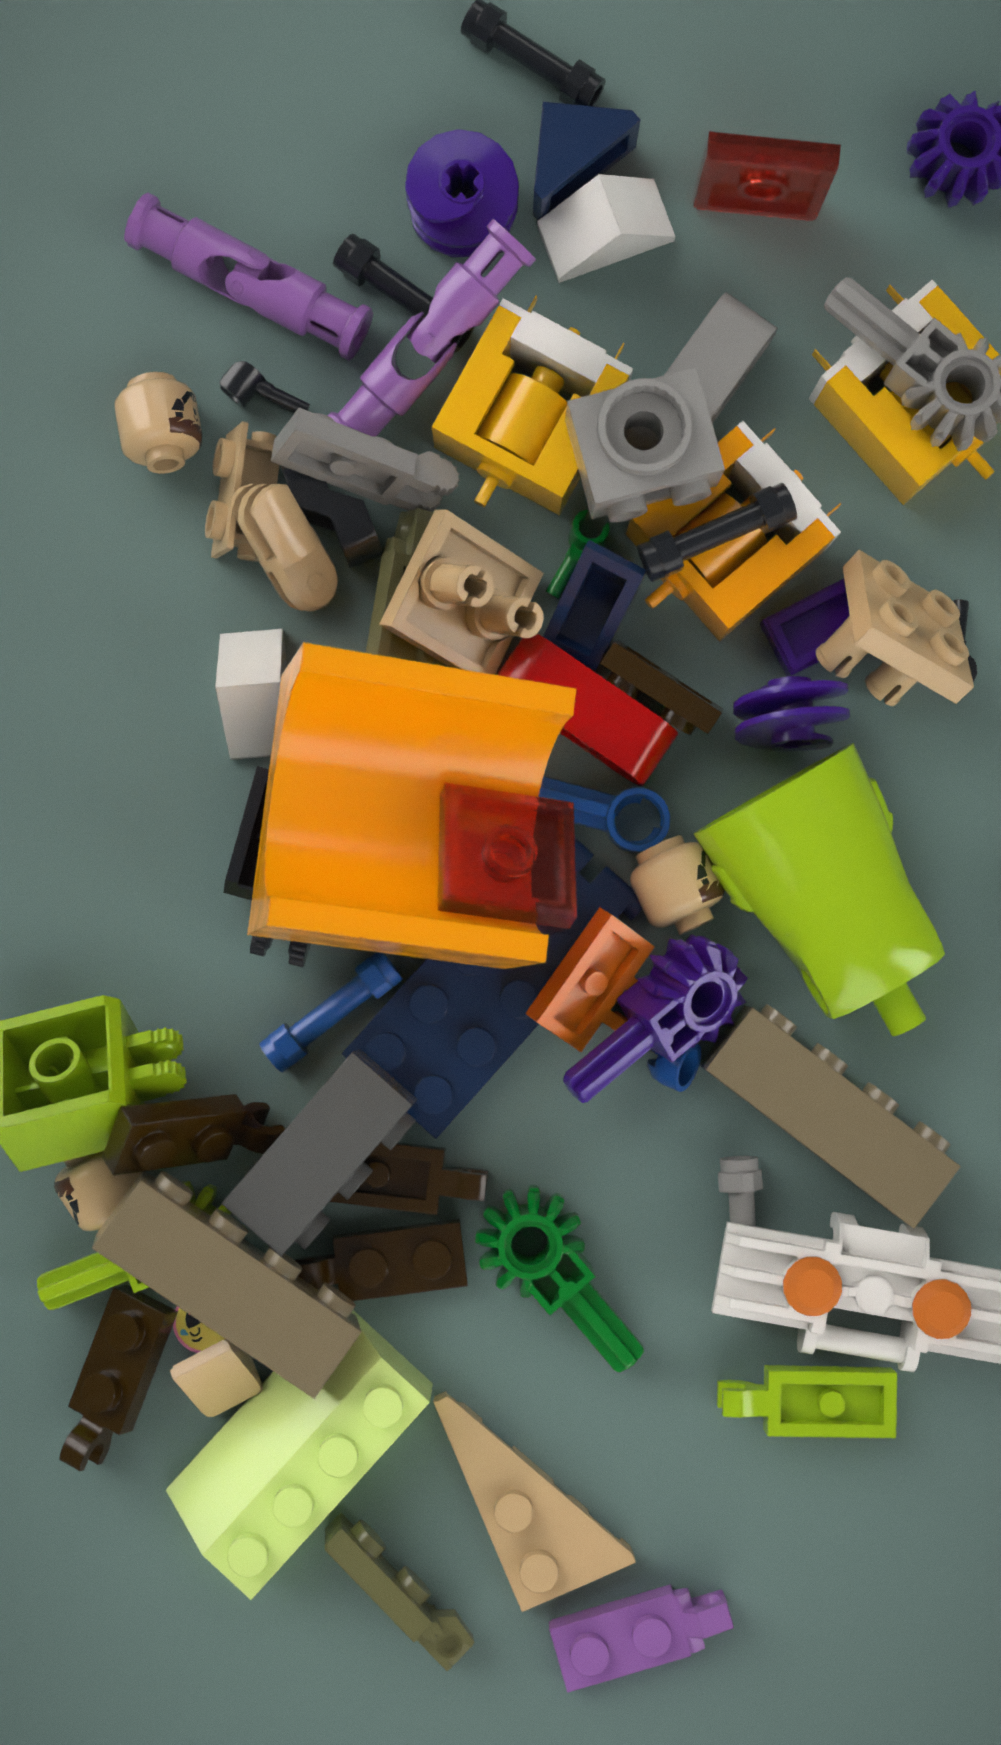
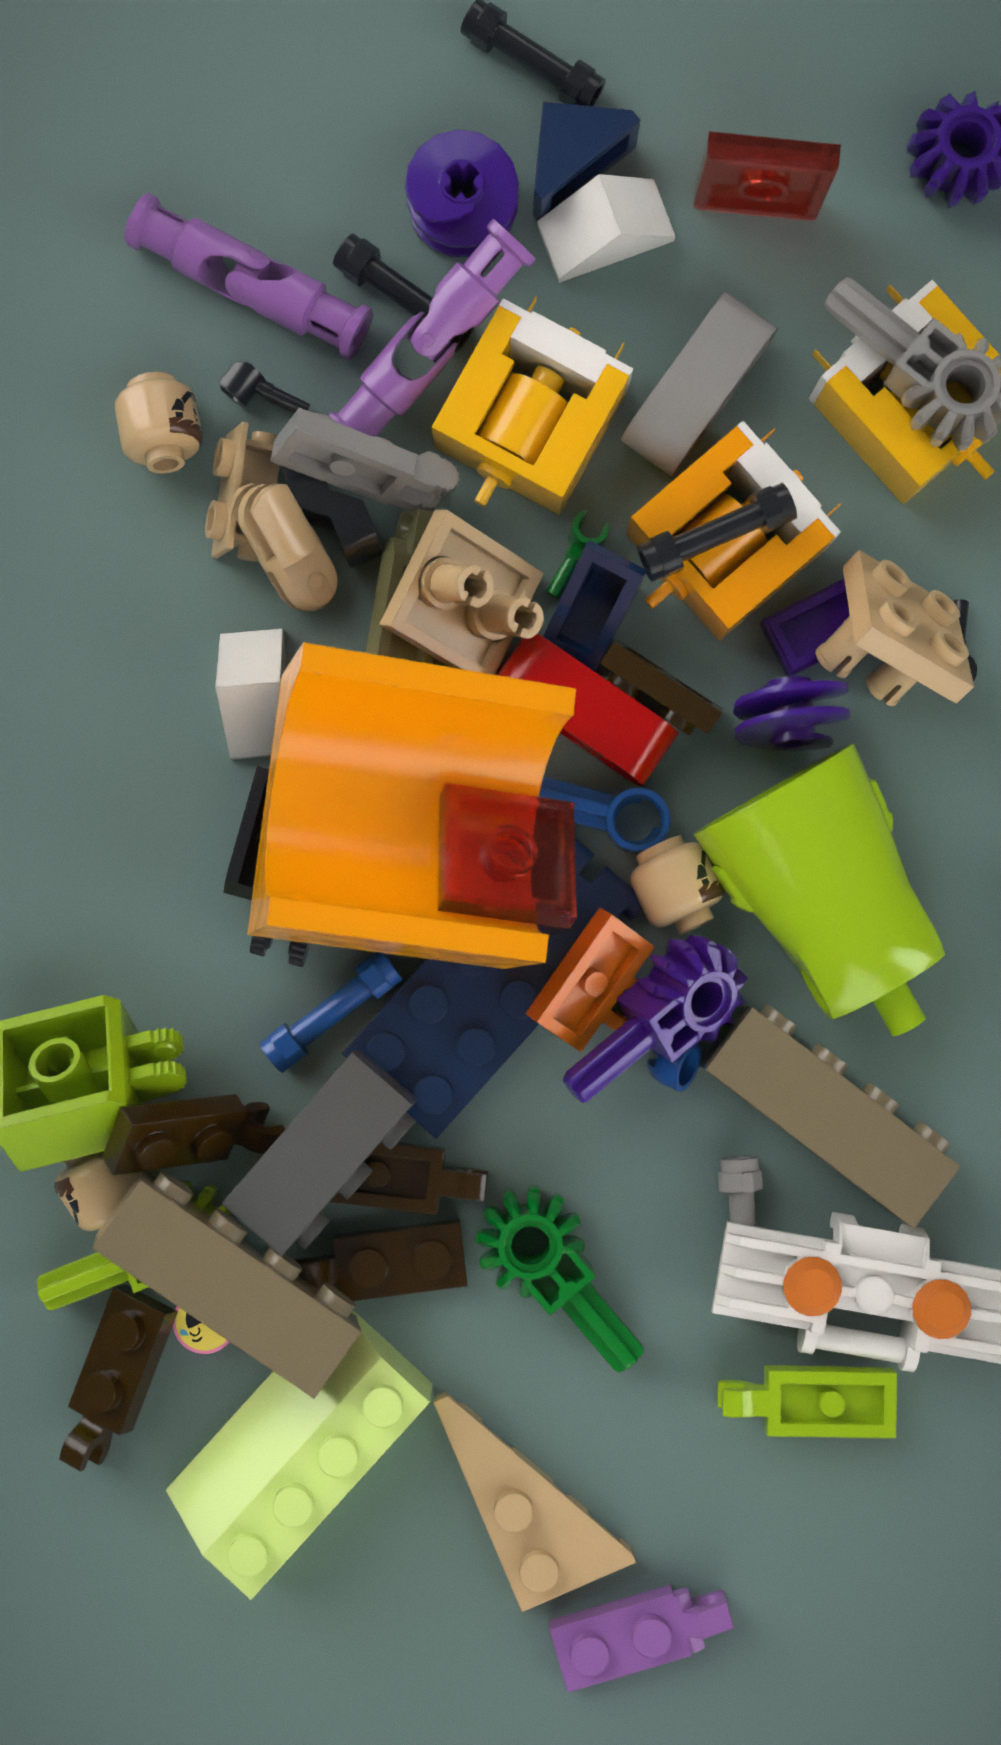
(218, 1378): tan slope -> none
(397, 1593): olive hinge -> none
(625, 479): light grey brick -> none

